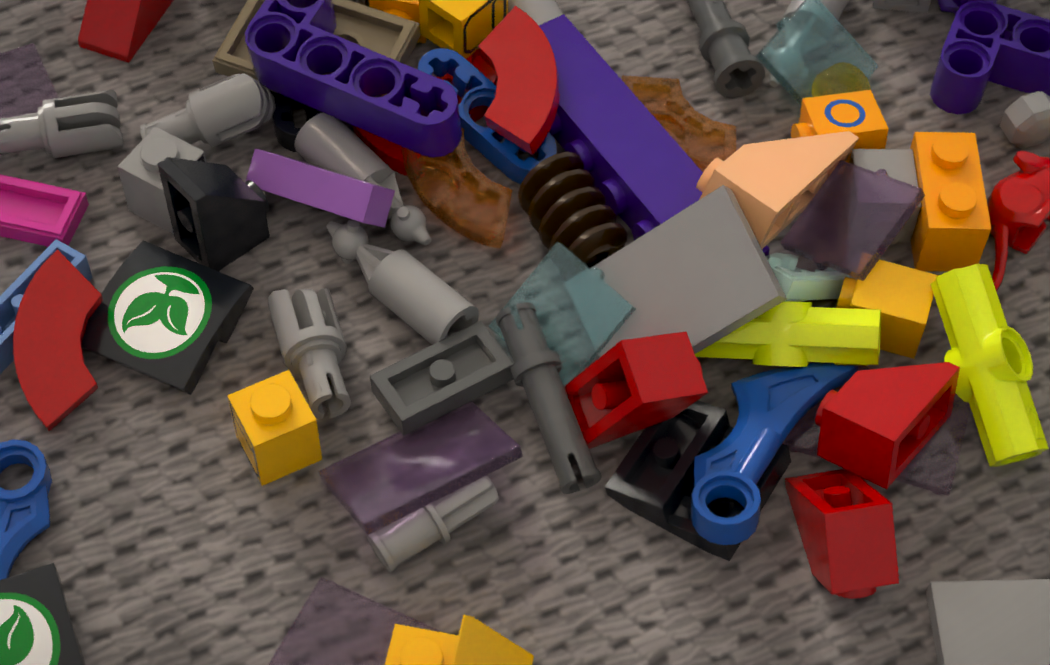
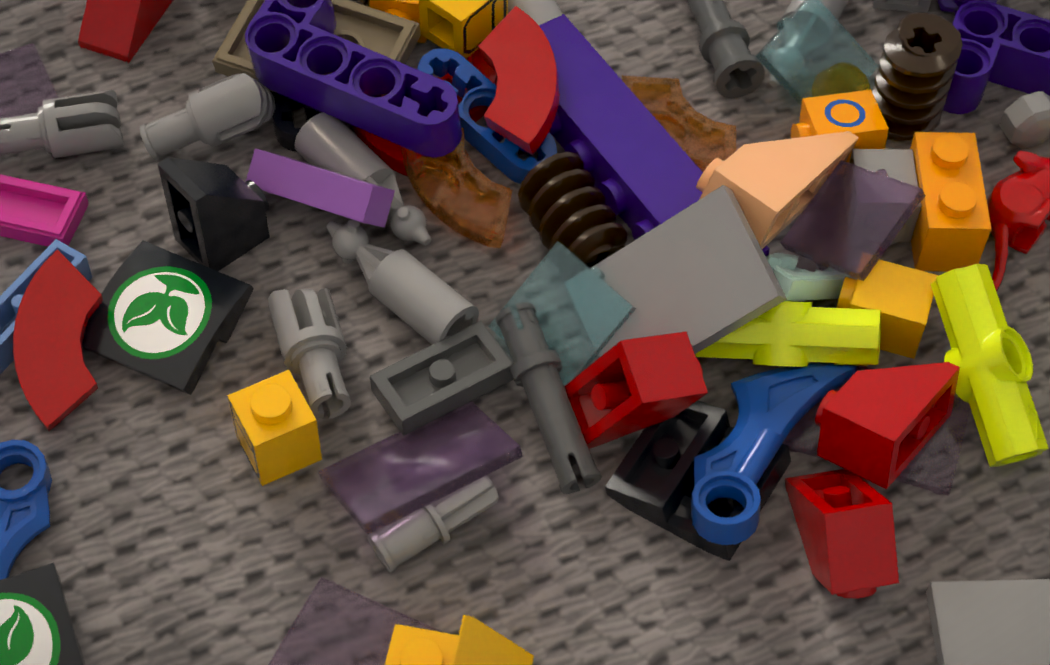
(142, 177): light grey brick -> none
(916, 73): none -> dark brown piece

